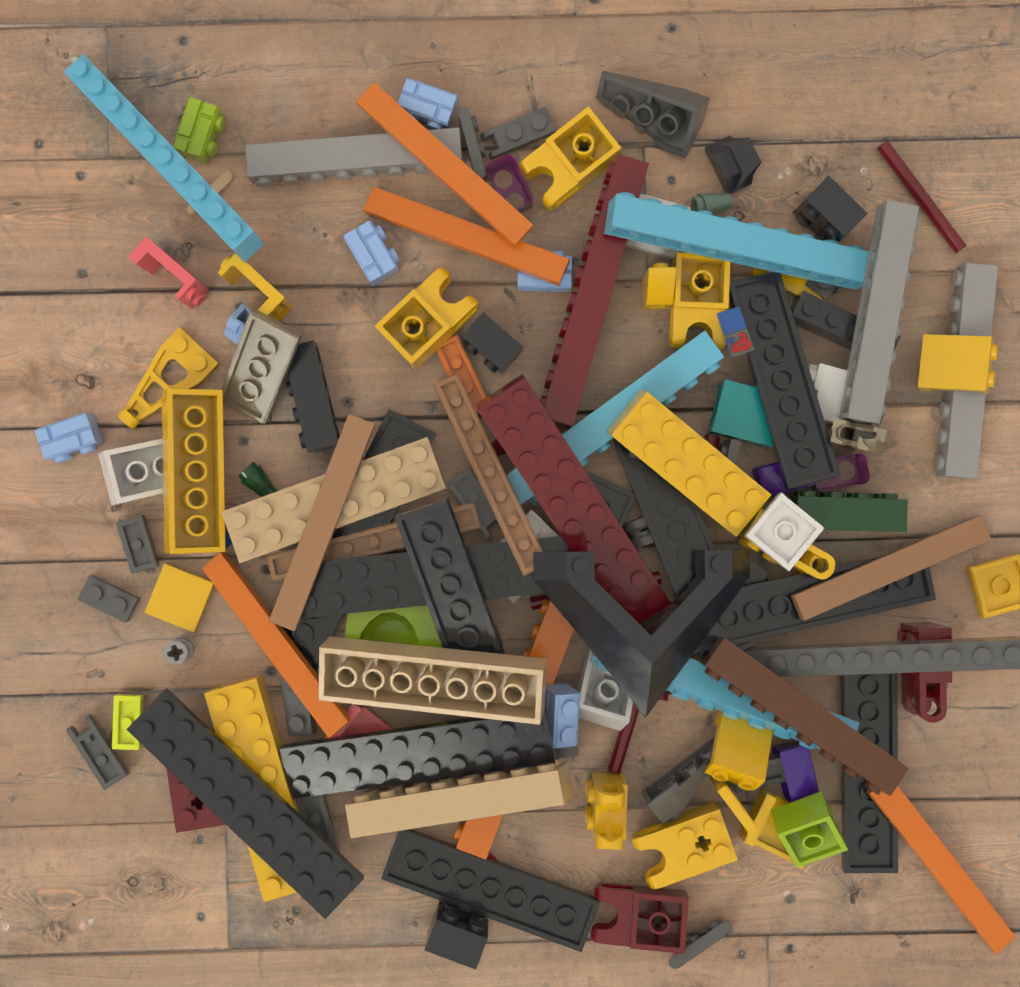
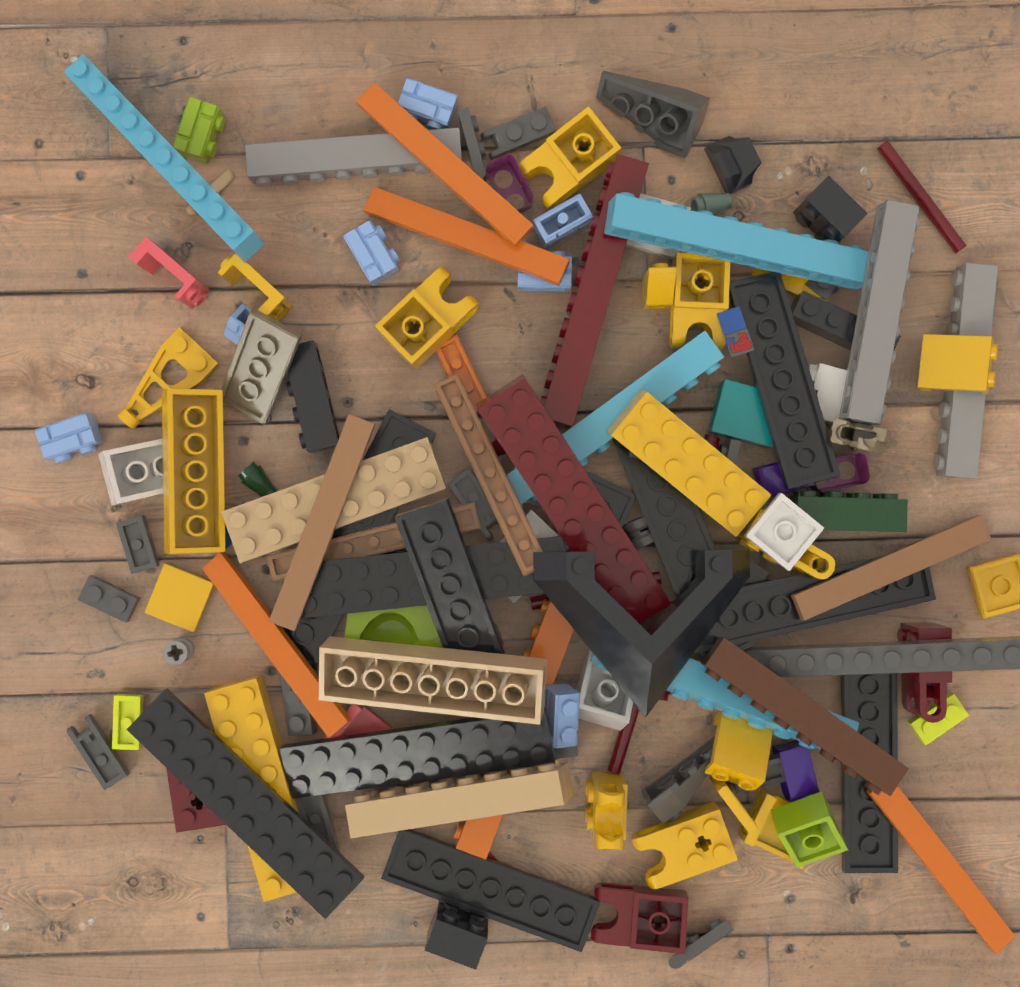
(492, 344): black brick -> none
(562, 221): none -> light blue brick
(930, 731): none -> neon yellow plate

